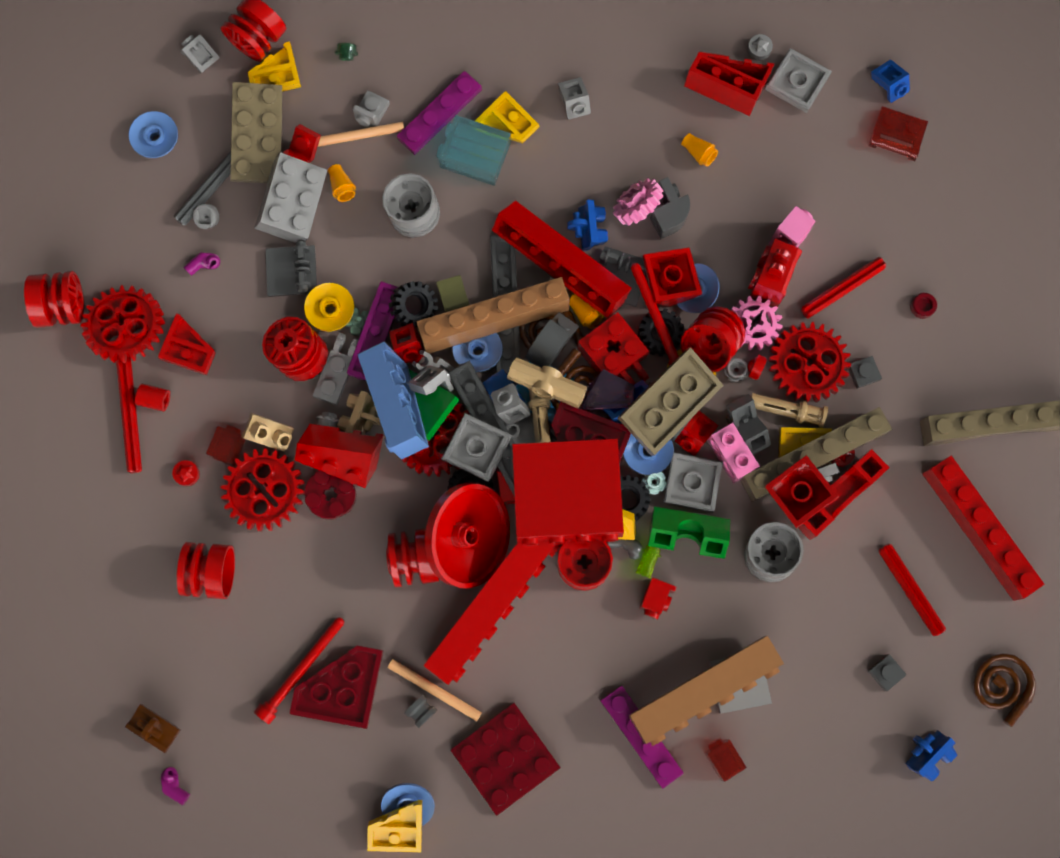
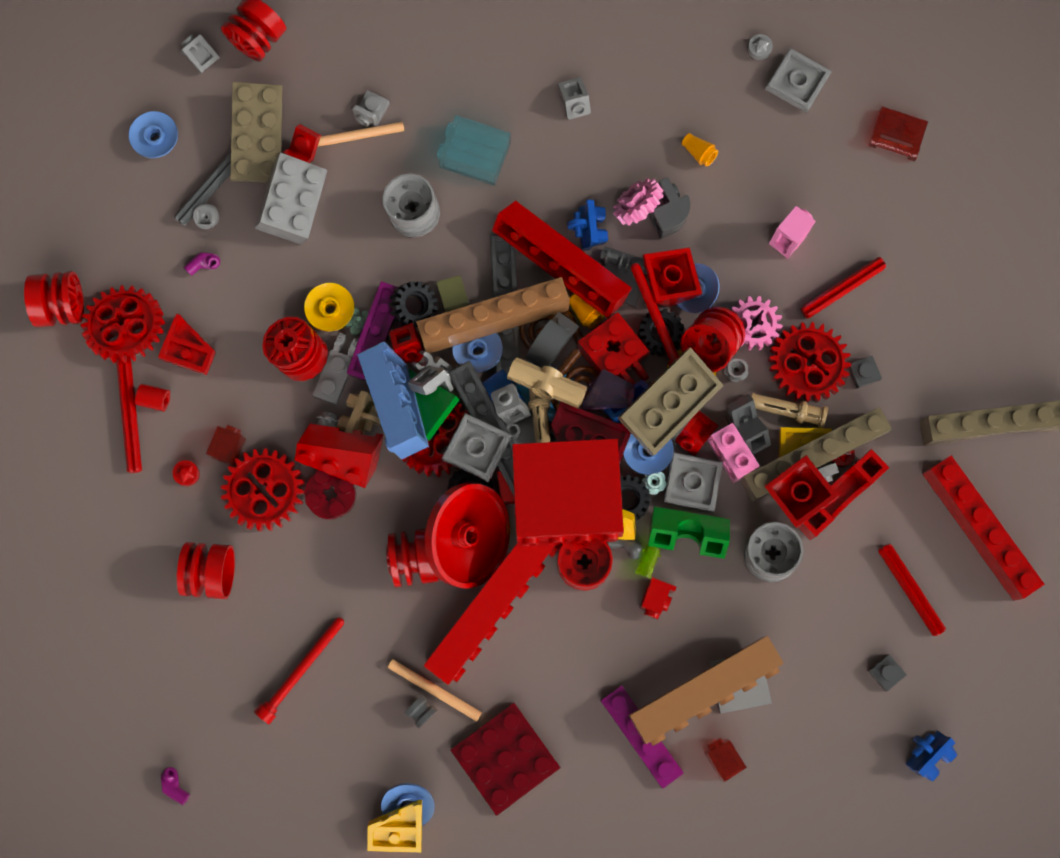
(153, 728): reddish brown hips -> none
(268, 432): tan hips -> none
(277, 70): yellow wing -> none
(291, 270): dark grey hinge -> none
(341, 185): light orange cone -> none
(341, 690): dark red plate -> none
(346, 51): clear green plate -> none
(439, 112): magenta plate -> none
(509, 117): yellow wing -> none
(728, 81): red wedge -> none
(756, 367): red tile -> none
(774, 272): red hinge -> none
(892, 79): blue bracket -> none
(923, 305): dark red tile -> none
(999, 681): reddish brown piece -> none

